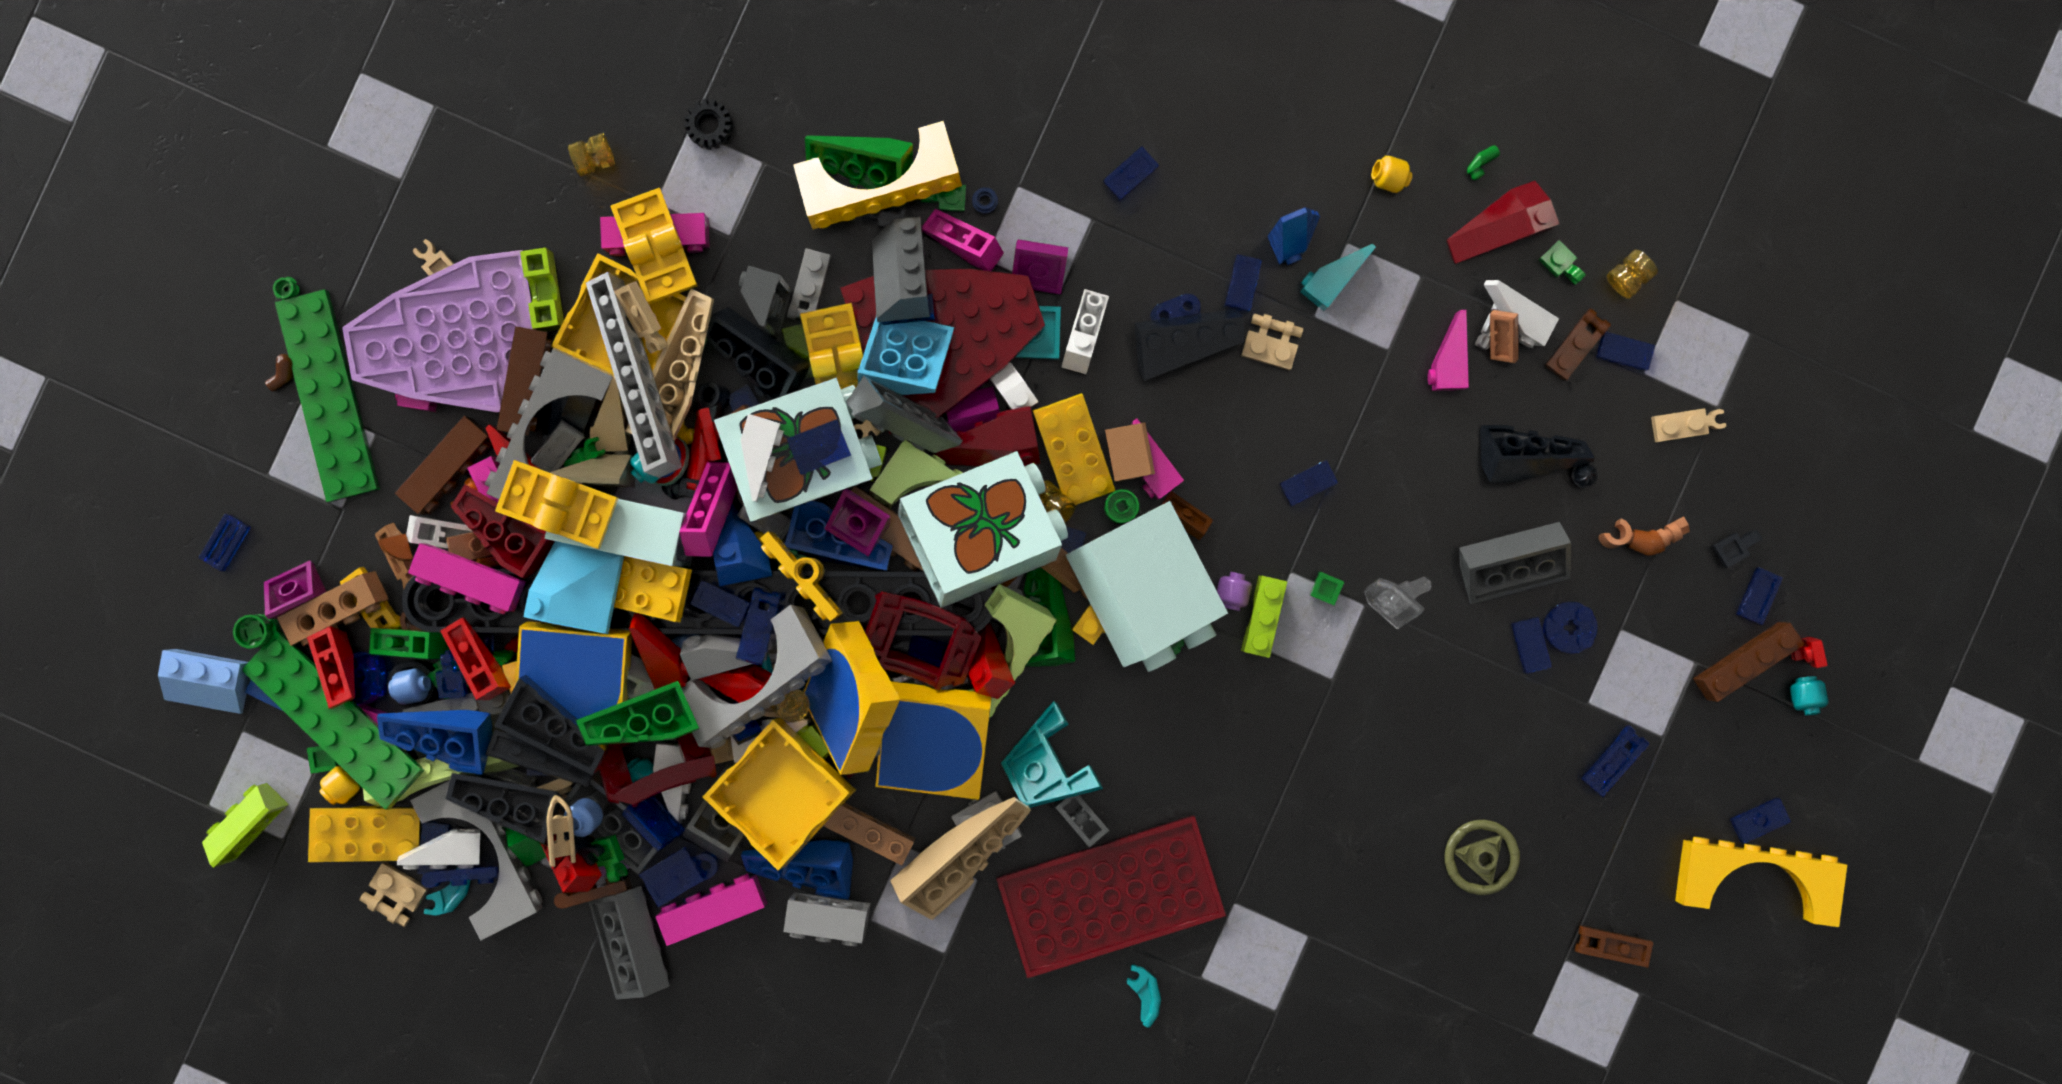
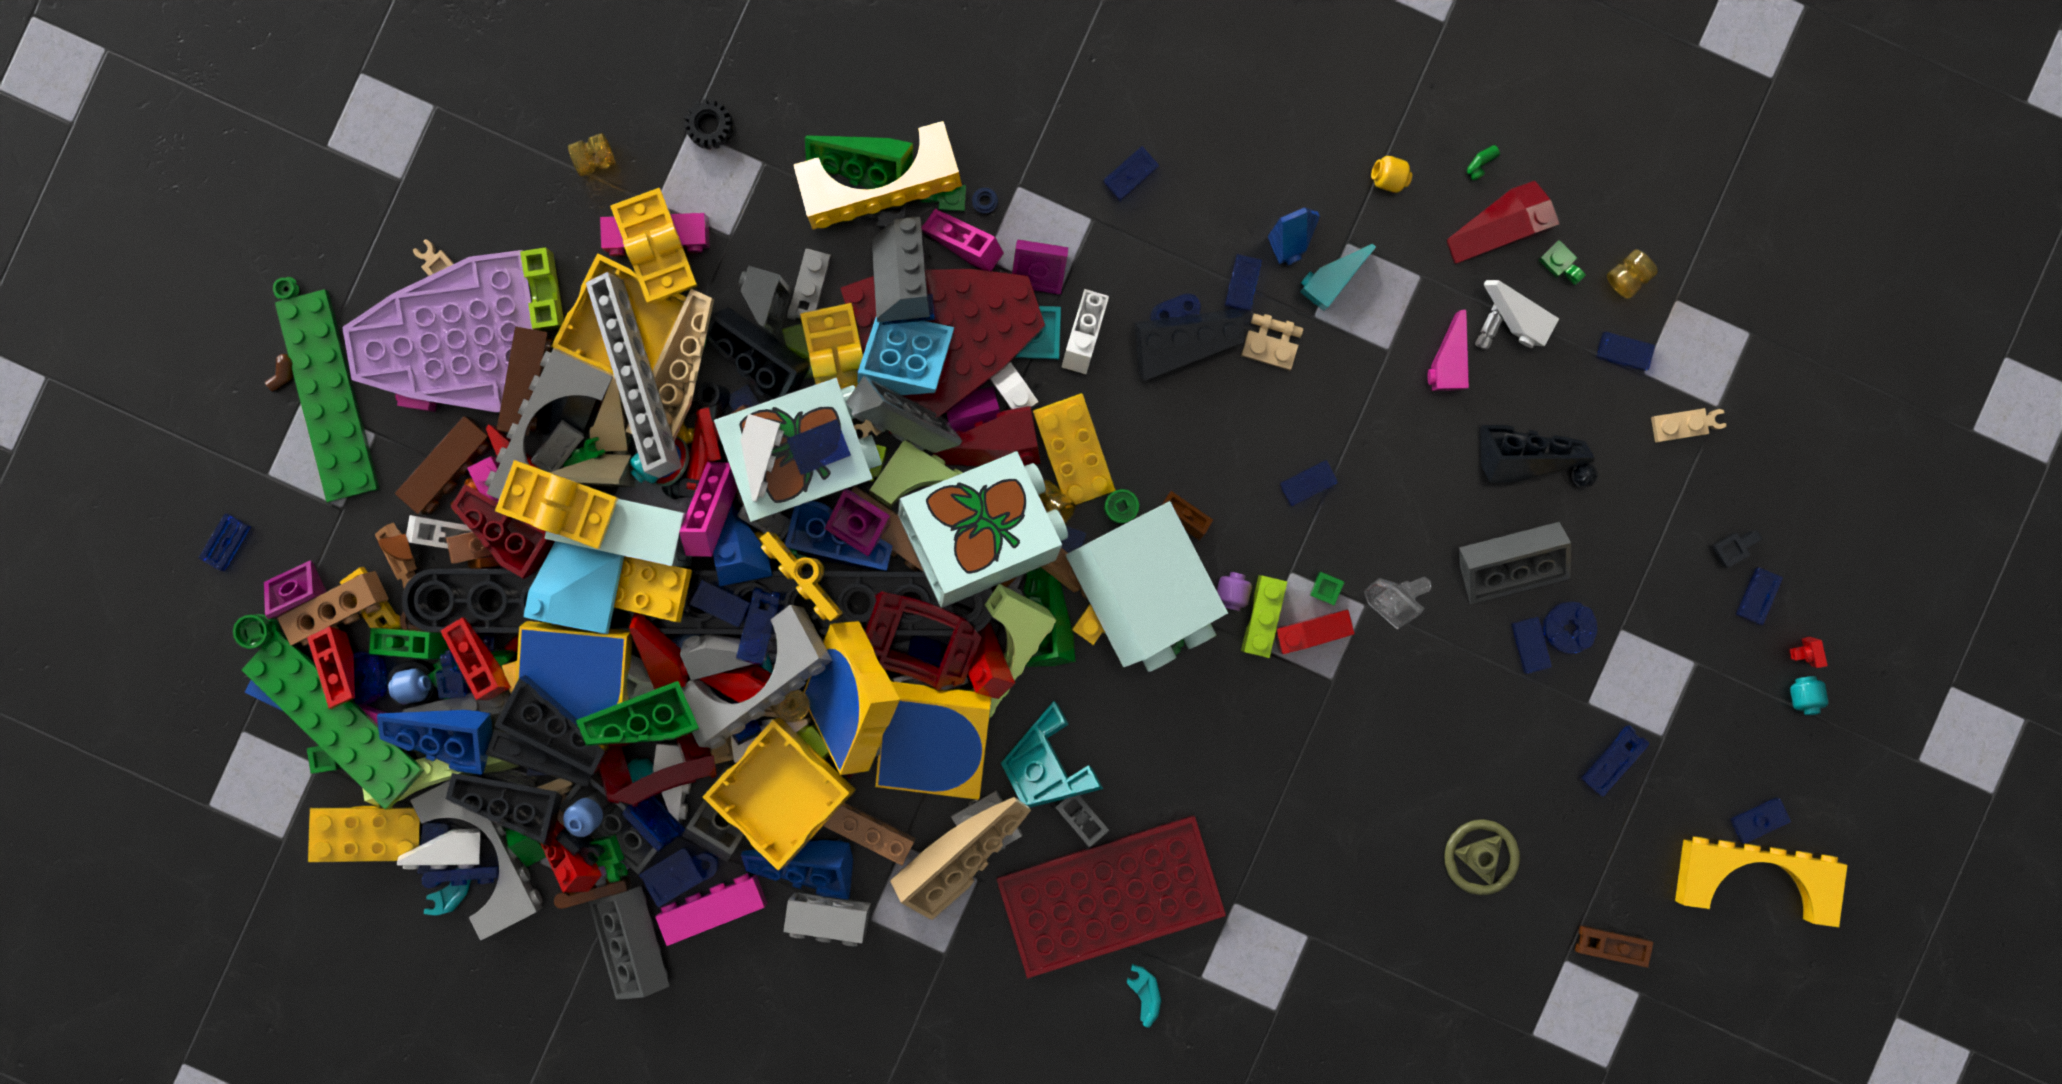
(203, 680): light blue slope -> none
(242, 824): lime slope -> none
(338, 786): yellow head -> none
(398, 887): tan plate -> none
(466, 577): dark pink brick -> none
(559, 825): tan piece -> none
(641, 316): tan plate -> none
(1130, 452): medium nougat slope -> none
(1165, 474): dark pink slope -> none
(1313, 631): none -> red slope
(1504, 336): nougat plate -> none
(1577, 345): reddish brown plate -> none
(1646, 542): nougat piece -> none
(1748, 661): reddish brown brick -> none

